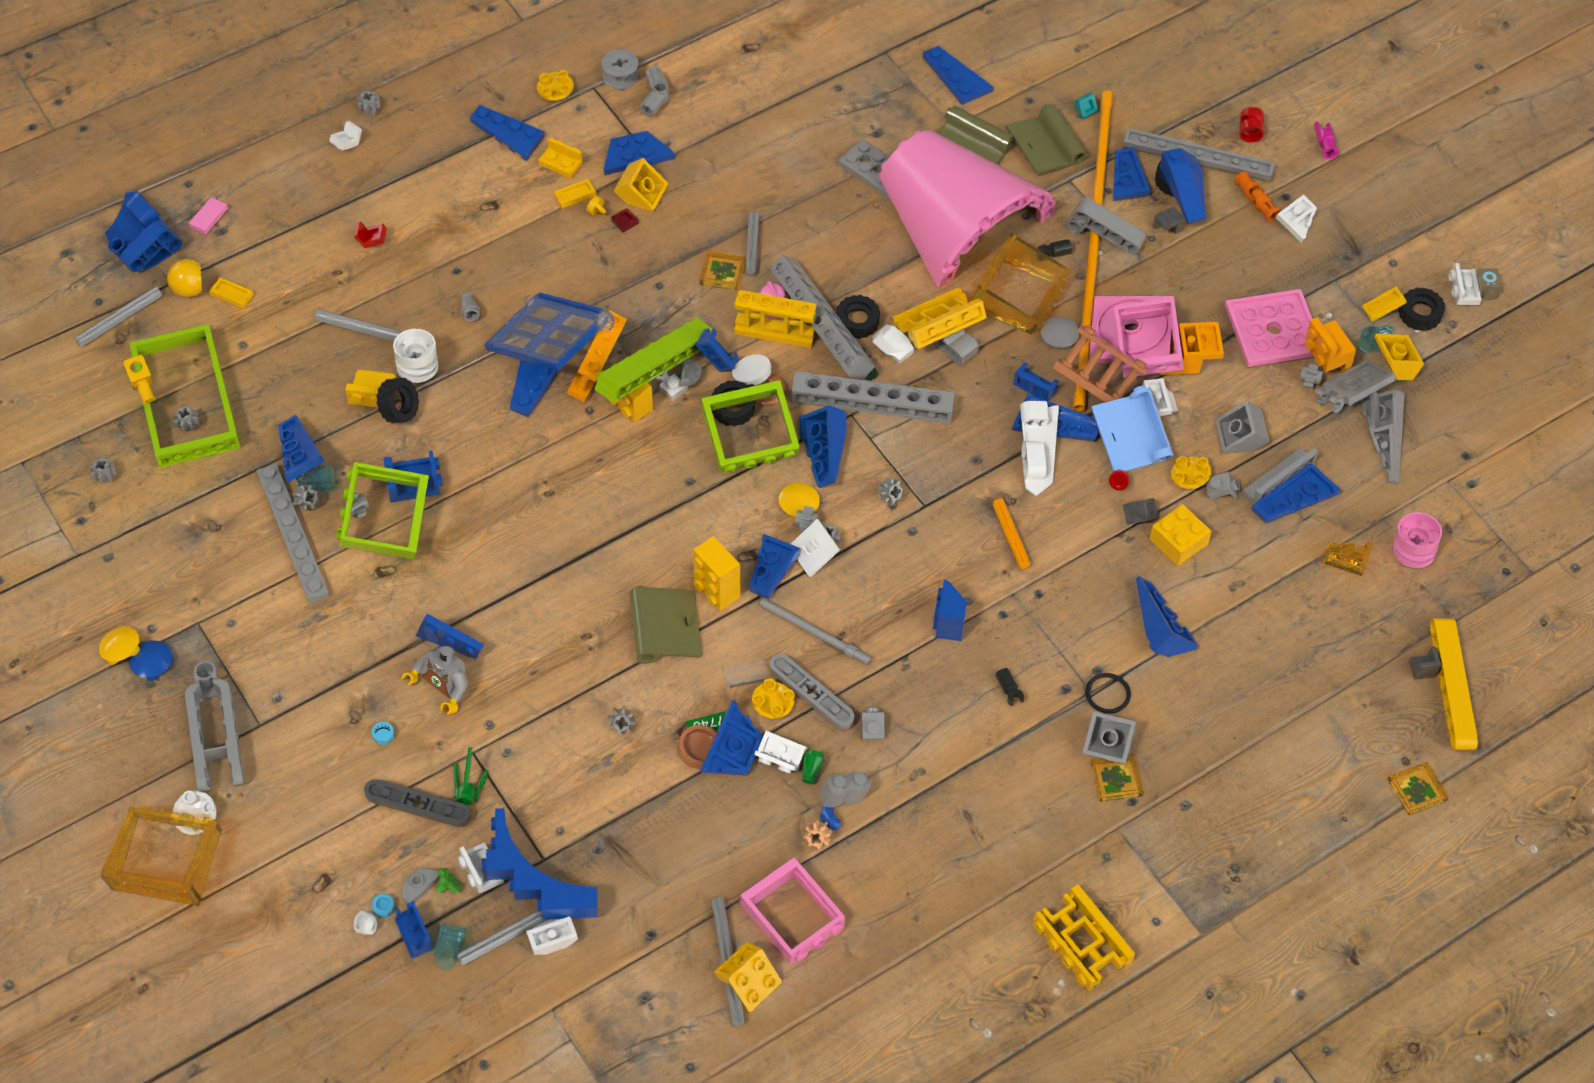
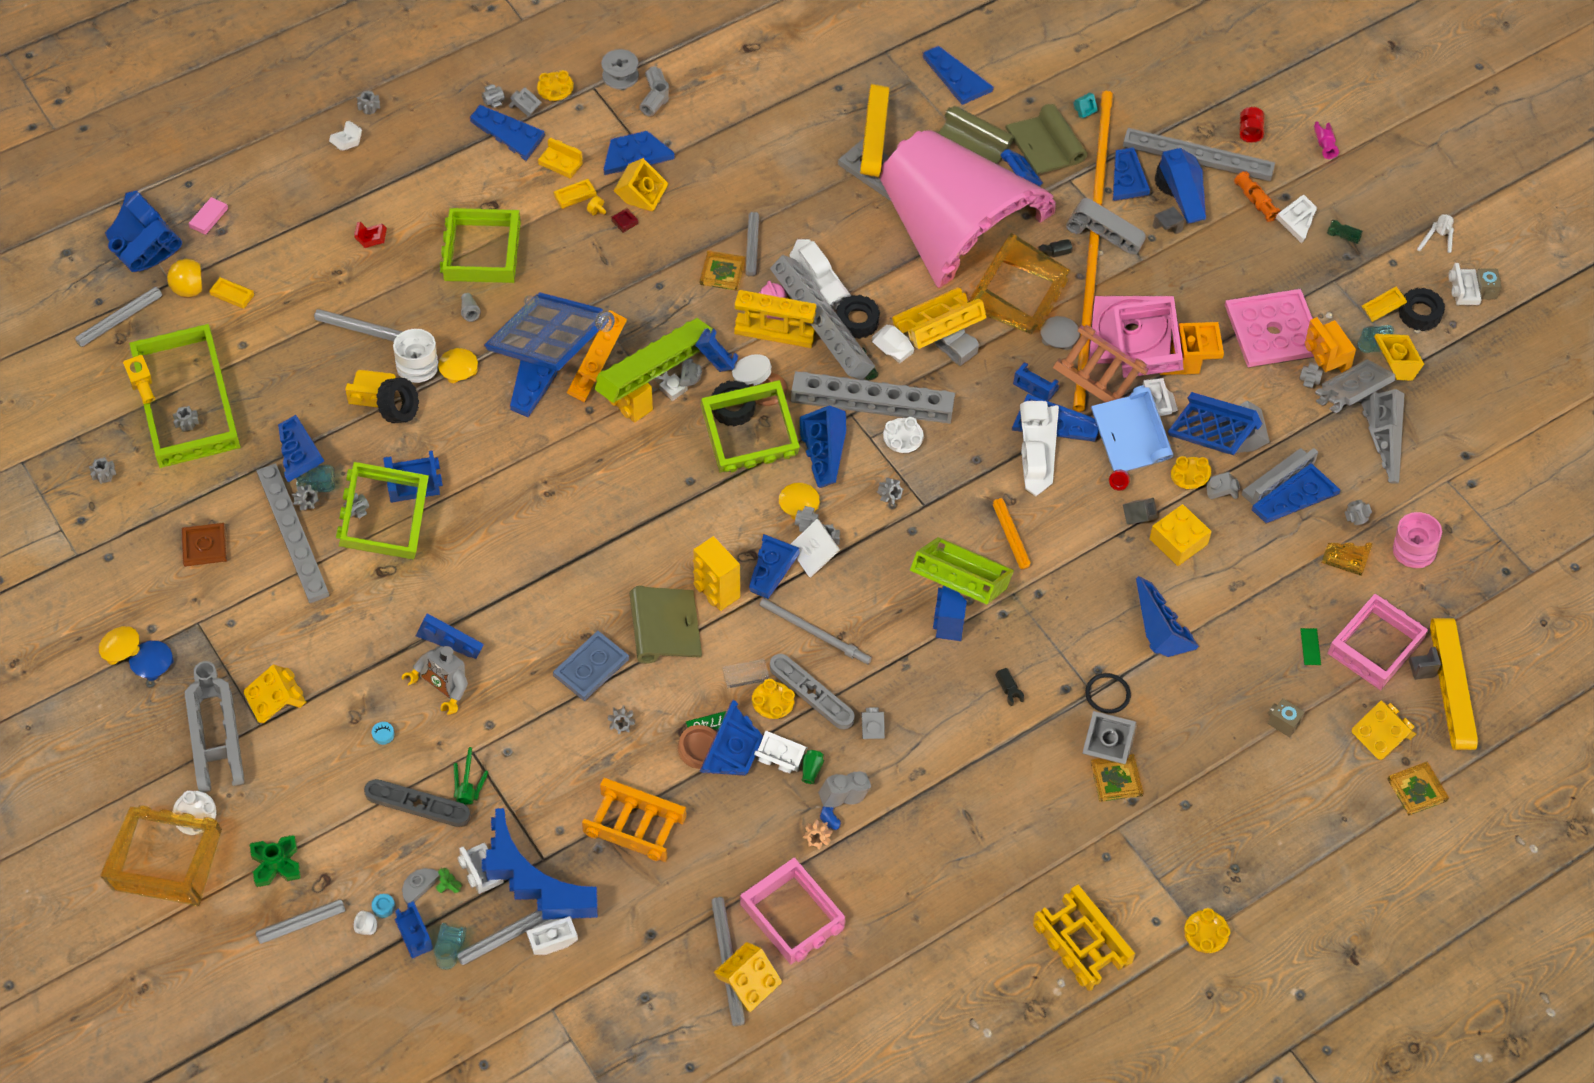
(204, 544): none -> dark orange tile
(272, 692): none -> yellow bracket
(274, 860): none -> green plant
(300, 921): none -> light grey axle
(458, 364): none -> yellow dish
(480, 217): none -> lime window
(492, 95): none -> light grey gear
(525, 101): none -> light grey bracket
(591, 665): none -> sand blue plate
(632, 799): none -> light orange fence
(819, 271): none -> white panel
(874, 130): none -> yellow beam
(903, 435): none -> white dish
(961, 570): none -> lime window
(1020, 166): none -> blue plate
(1206, 931): none -> yellow dish
(1222, 412): none -> blue fence
(1285, 717): none -> dark tan brick
(1310, 646): none -> green sticker
(1345, 232): none -> clear green bar
(1358, 512): none -> light grey gear
(1362, 665): none -> bright pink window
(1383, 730): none -> yellow bracket
(1443, 227): none -> white plant

